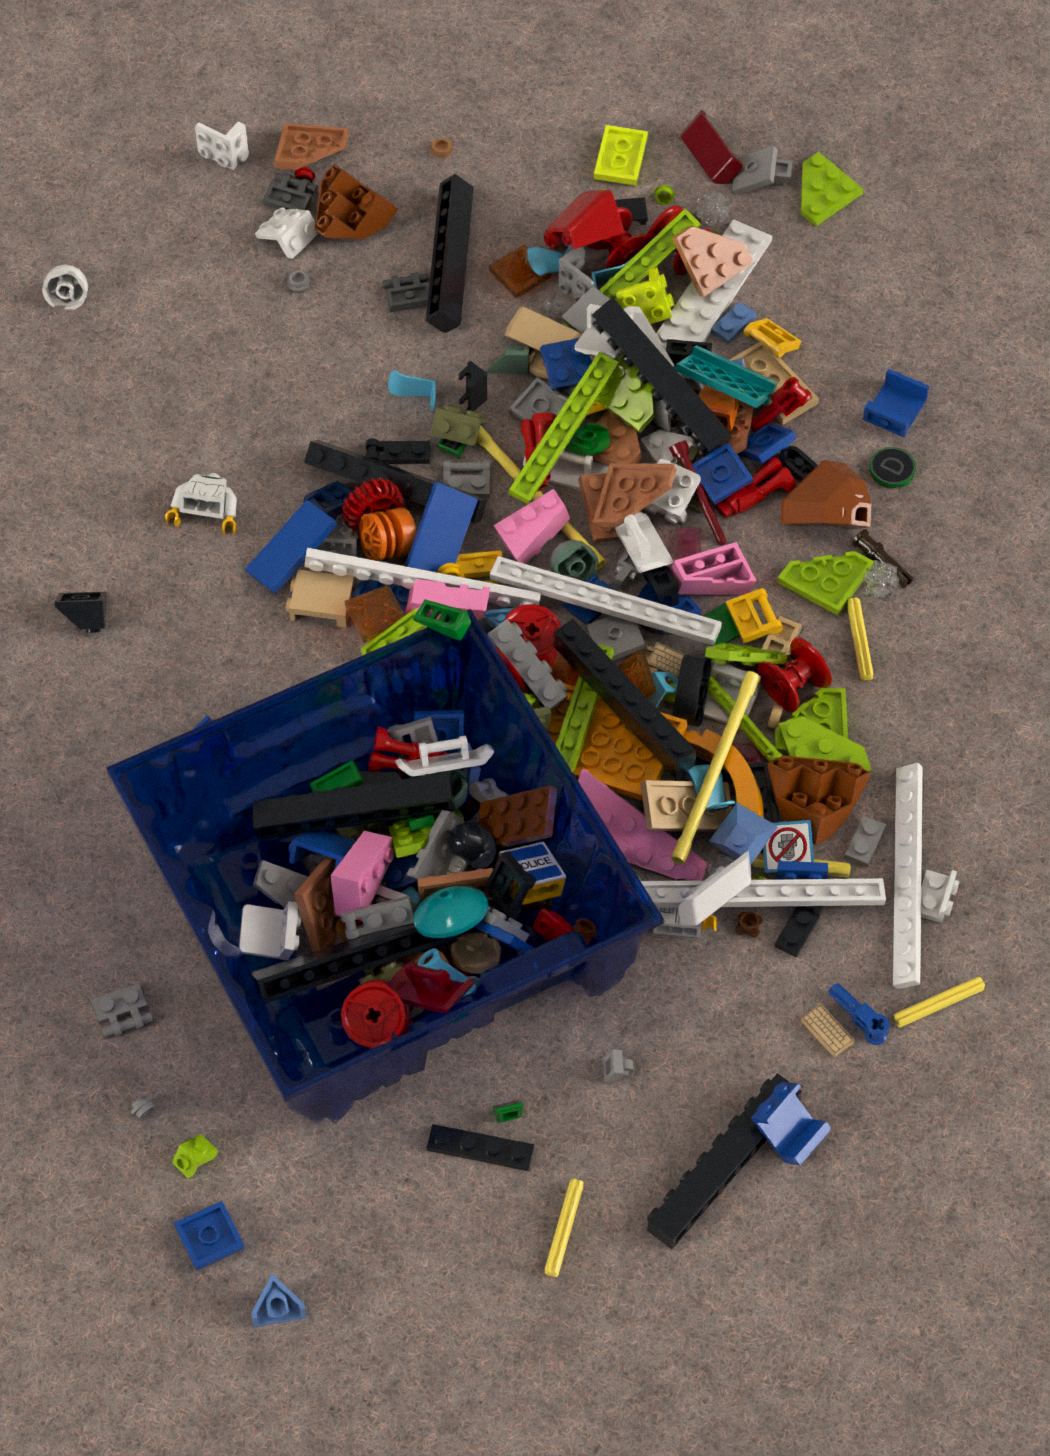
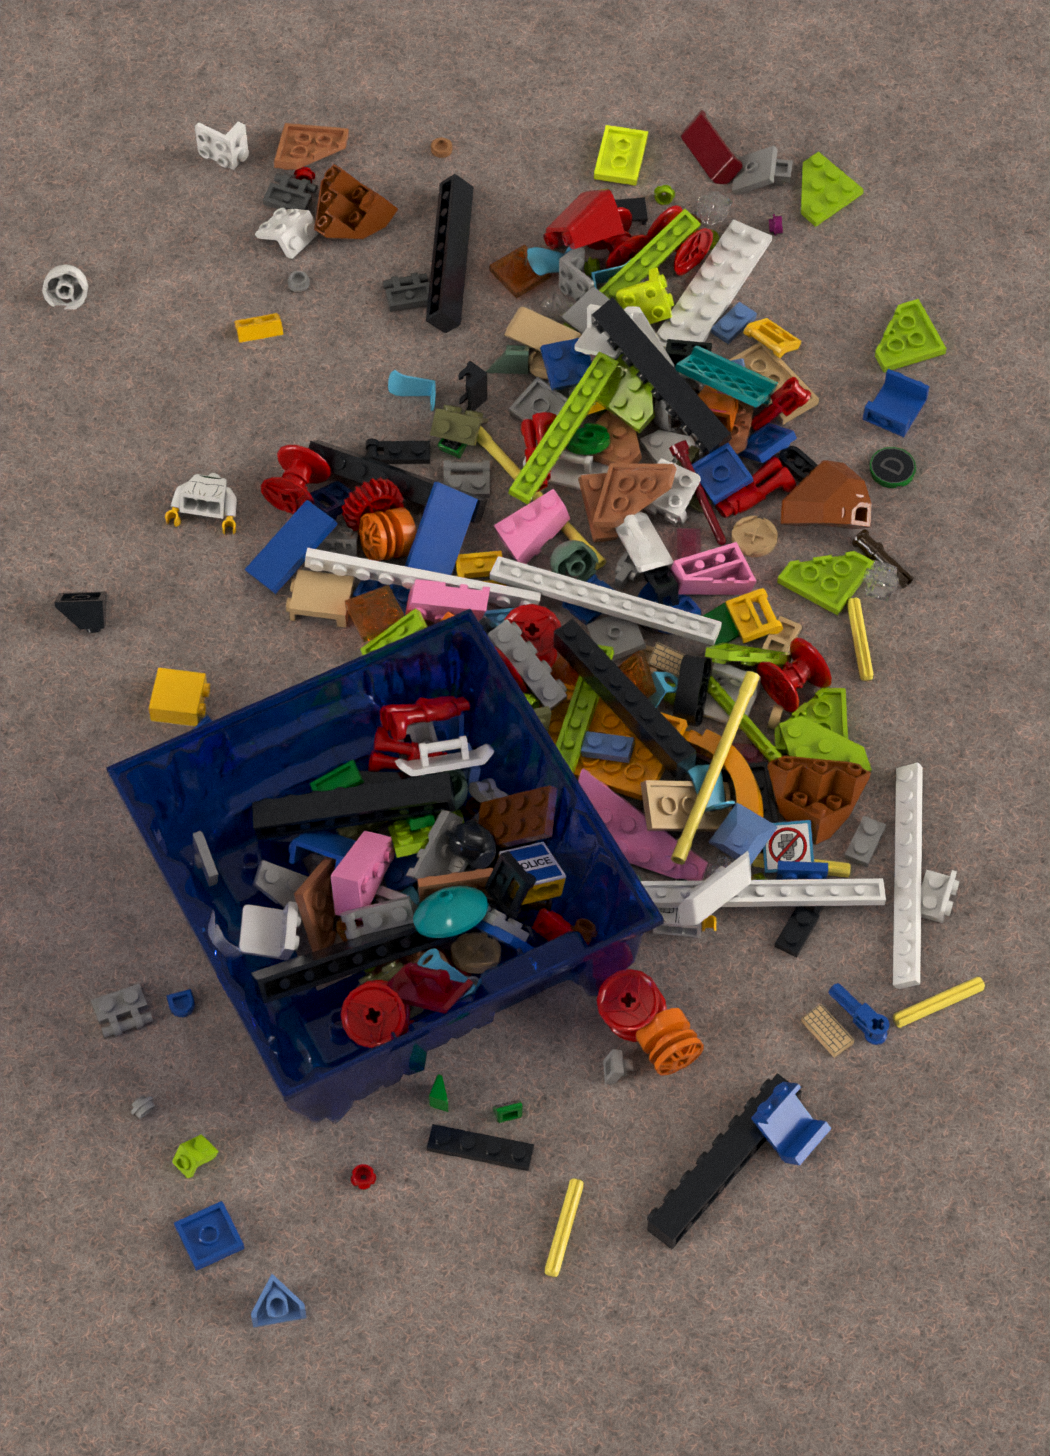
(179, 697): none -> yellow piece
(181, 1003): none -> blue tile
(204, 859): none -> light grey plate
(259, 327): none -> yellow slope
(300, 468): none -> red piece
(363, 1170): none -> red plate
(399, 716): none -> red piece
(438, 1096): none -> green slope
(450, 569): yellow plate -> none
(455, 628): green slope -> none
(591, 266): none -> lime plate
(607, 747): none -> medium blue plate
(629, 1002): none -> red piece
(670, 1041): none -> orange wheel
(710, 257): plate -> none
(752, 918): reddish brown plate -> none
(754, 536): none -> tan tile
(775, 225): none -> magenta plate
(908, 338): none -> lime plate

